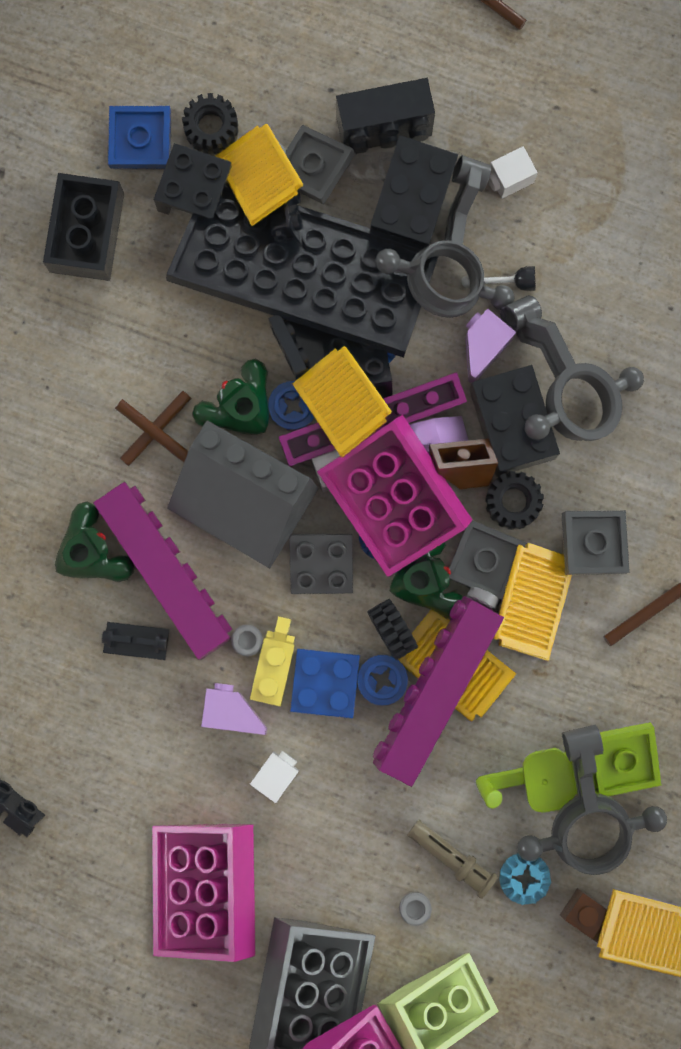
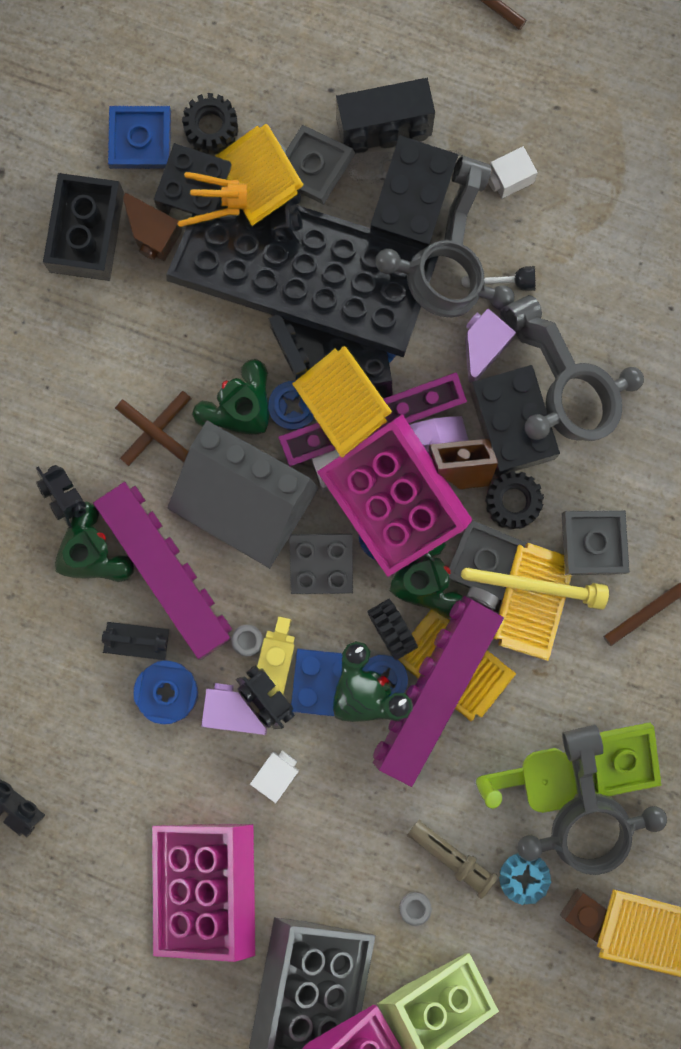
(63, 505): none -> black hinge
(151, 228): none -> reddish brown slope
(151, 703): none -> blue plate
(232, 195): none -> light orange plant
(255, 690): none -> black hinge
(366, 694): none -> dark green head
(593, 595): none -> light yellow piece

